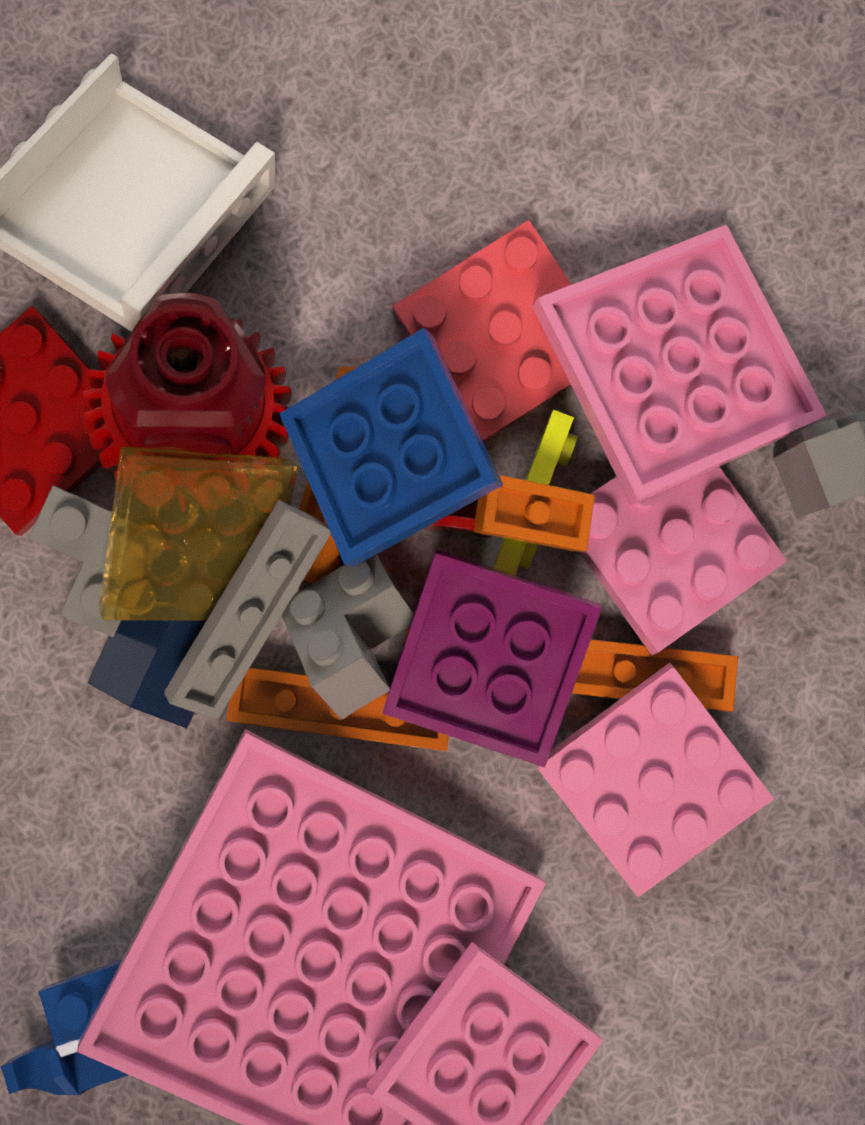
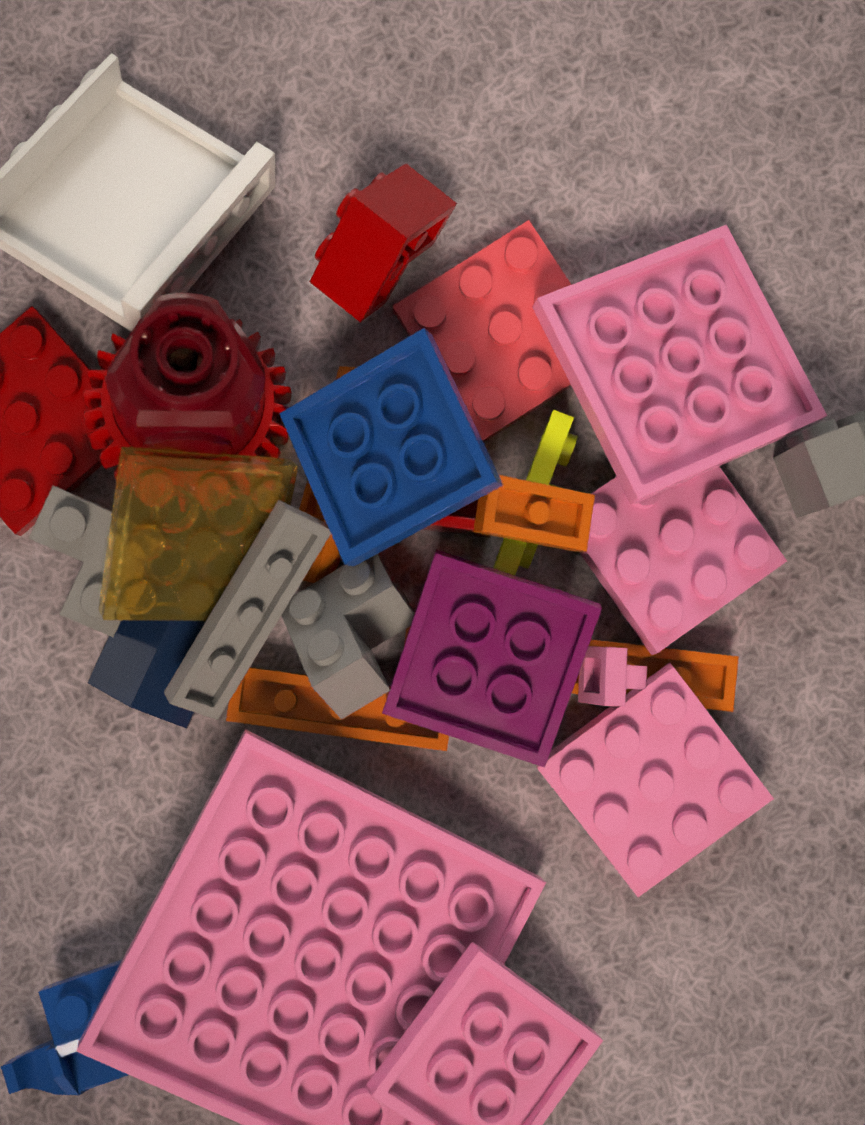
(378, 238): none -> red brick
(607, 676): none -> bright pink tile

